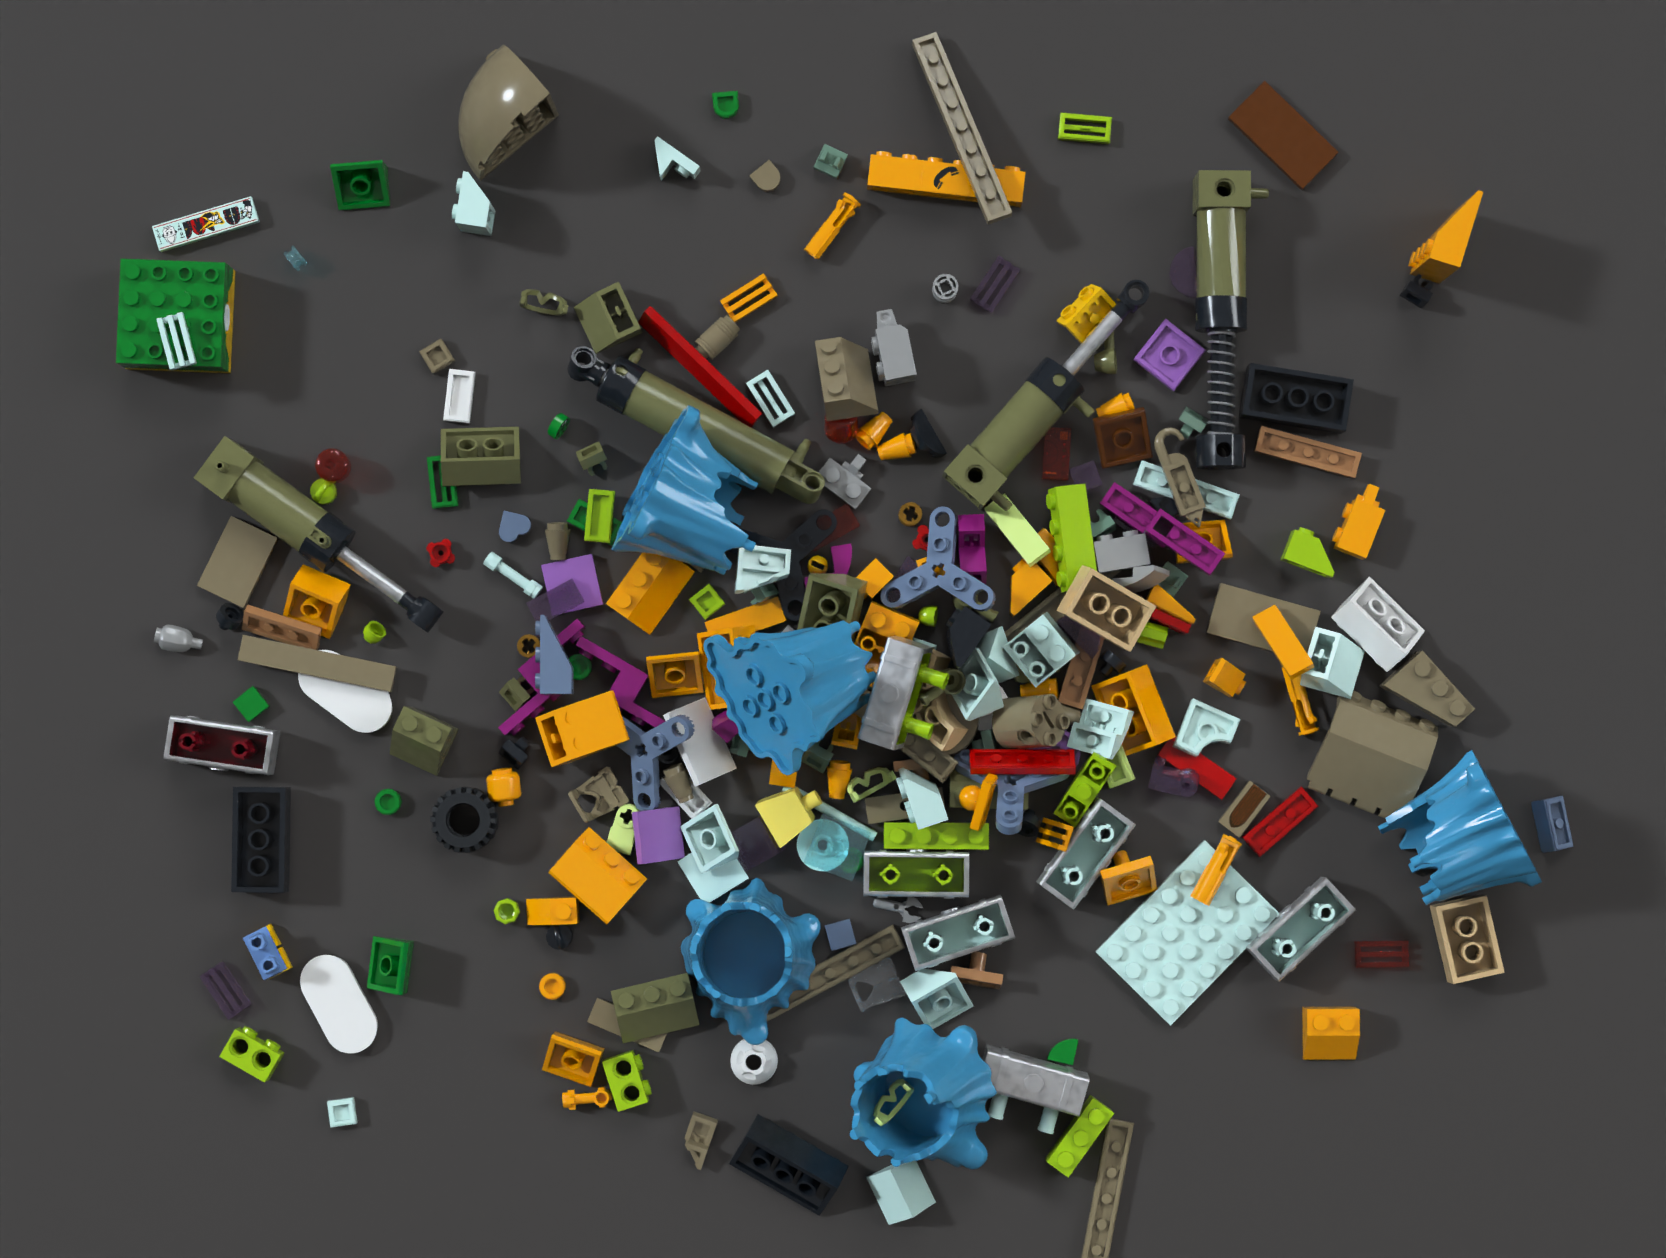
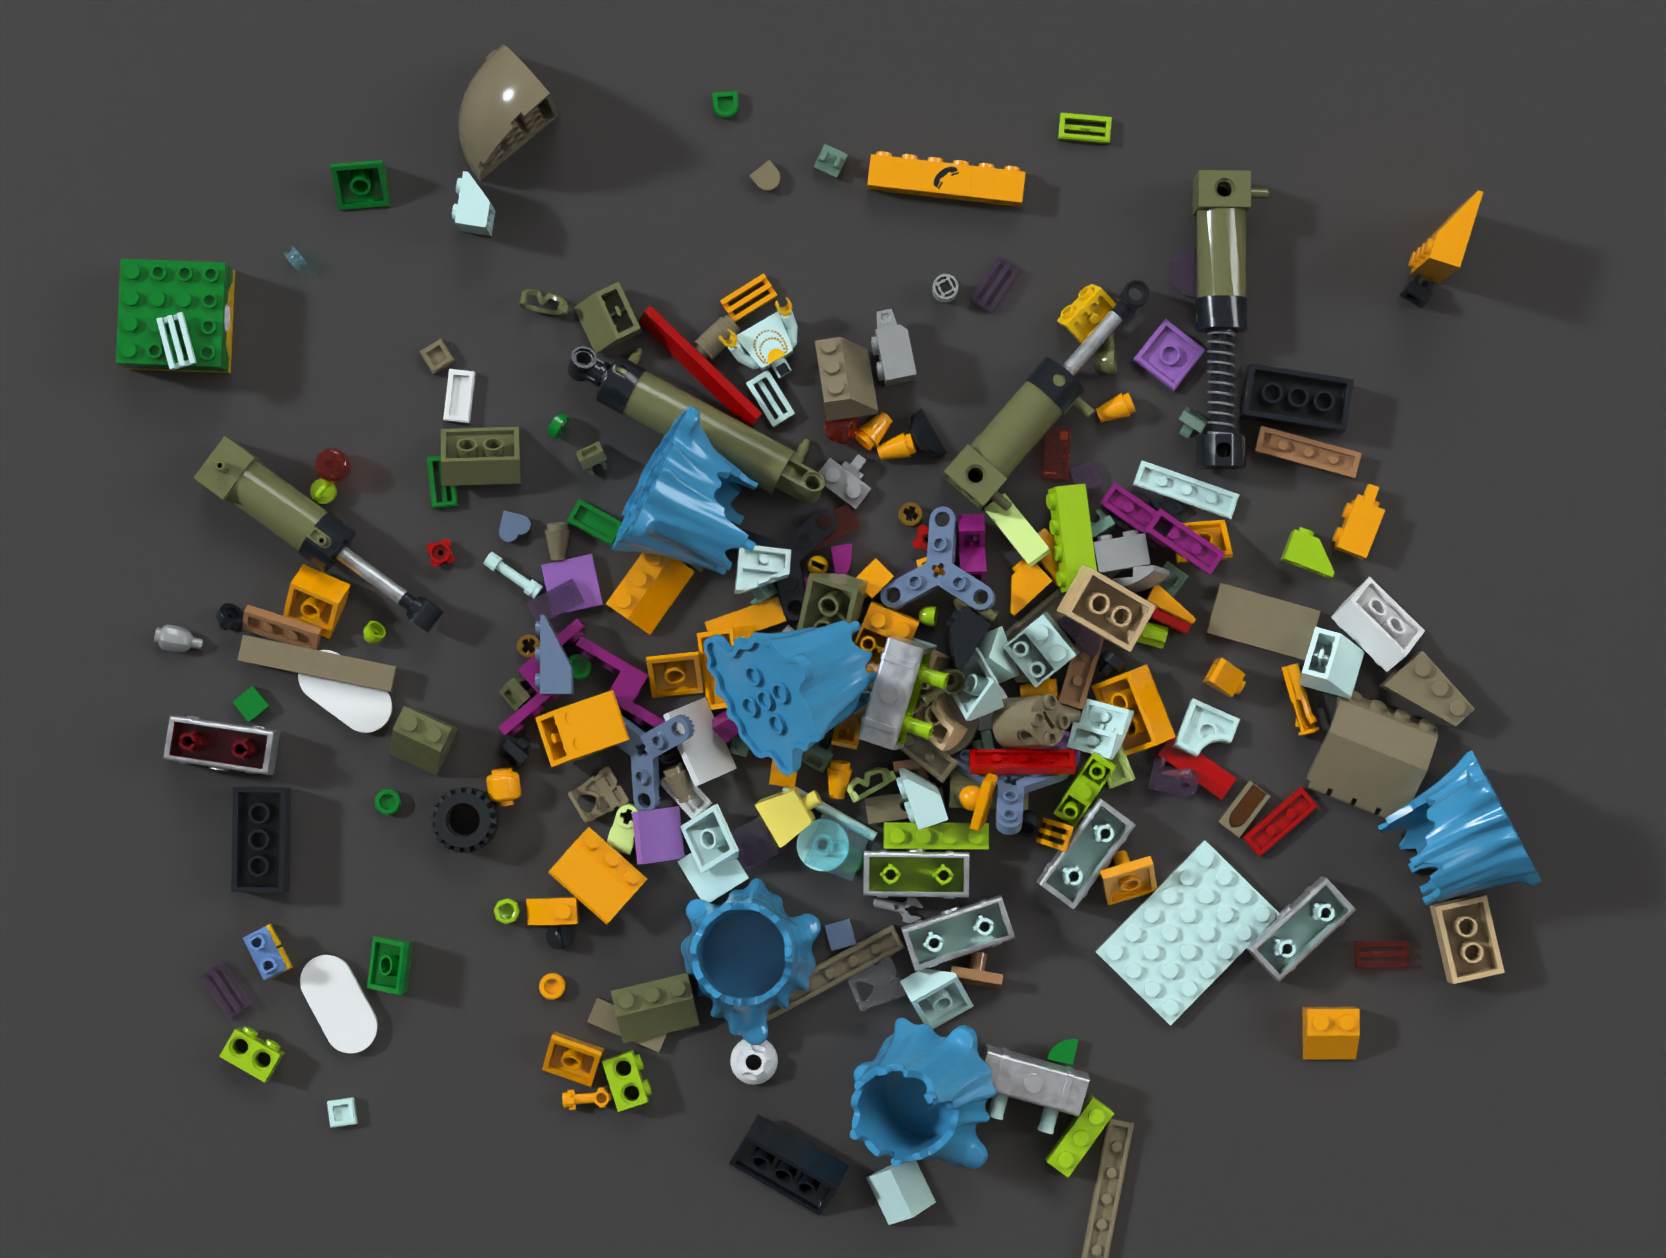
(205, 224): tile -> none
(237, 562): dark tan tile -> none
(599, 516): lime tile -> none
(669, 156): light aqua slope -> none
(699, 1136): dark tan slope -> none
(707, 601): lime tile -> none
(766, 342): none -> light aqua torso
(832, 226): light orange piece -> none
(881, 1118): yellowish green helmet -> none
(962, 128): dark tan plate -> none
(1122, 437): reddish brown tile -> none
(1180, 478): dark tan plate -> none
(1216, 870): light orange piece -> none
(1283, 135): reddish brown tile -> none
(1283, 642): light orange tile -> none
(1552, 824): sand blue slope -> none

